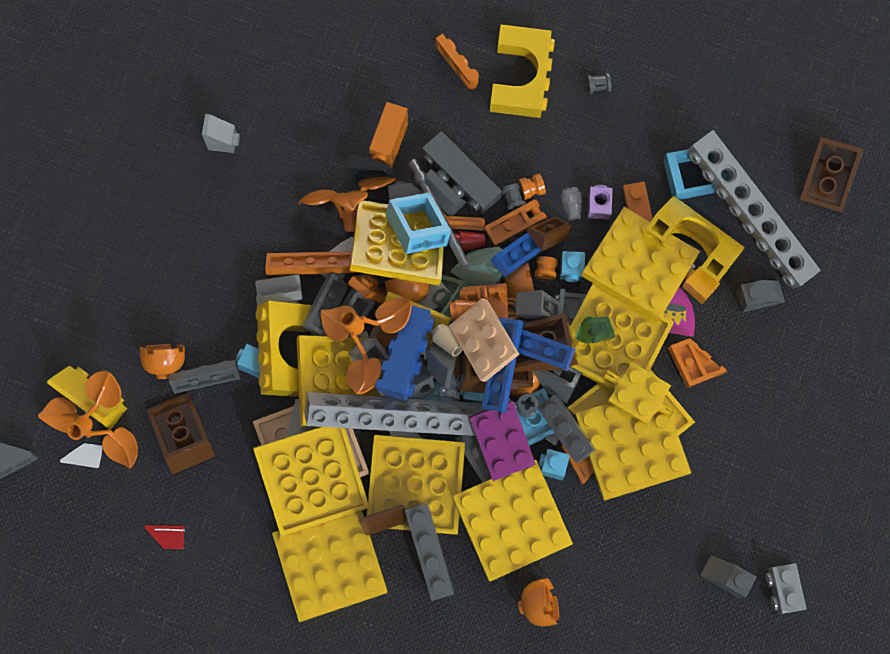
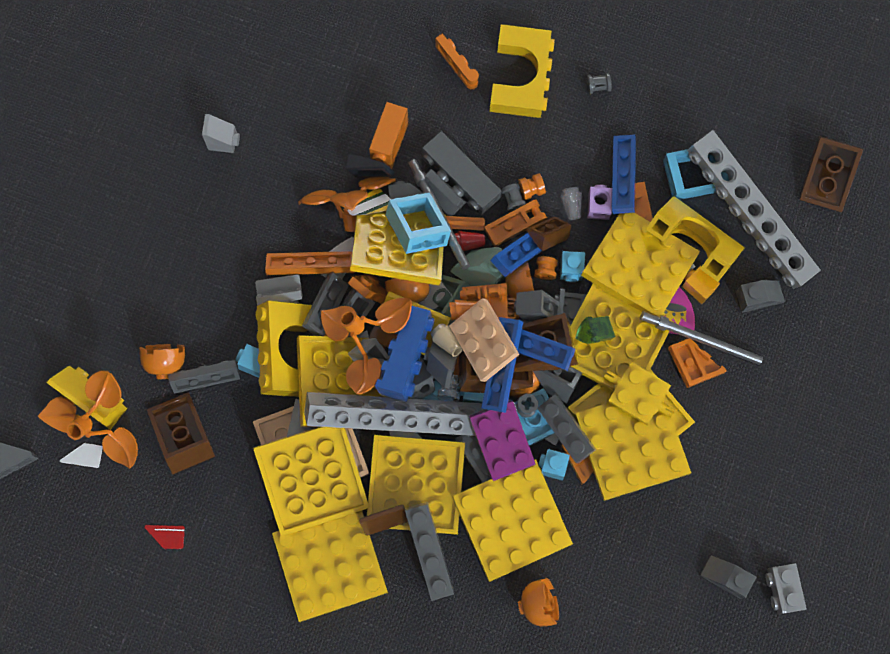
(375, 202): none -> sticker
(624, 174): none -> blue plate
(664, 324): none -> flat silver bar

